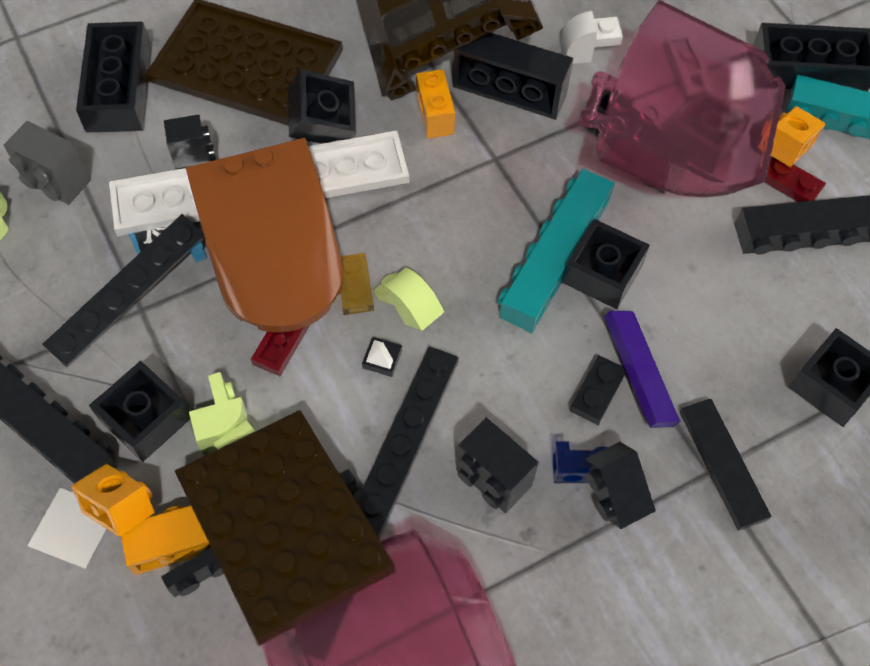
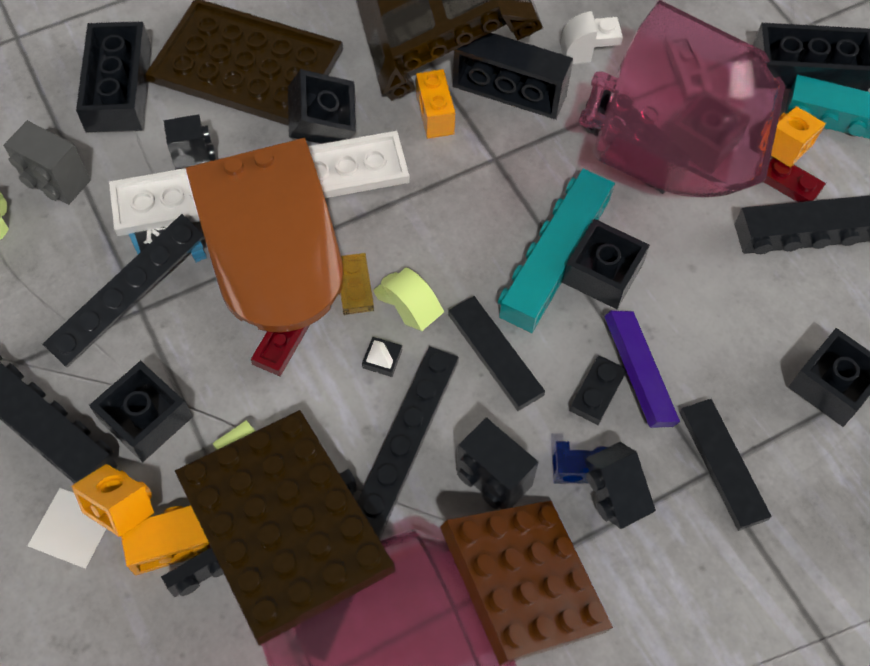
(218, 419): yellowish green brick -> none
(496, 353): none -> black tile
(525, 580): none -> reddish brown plate

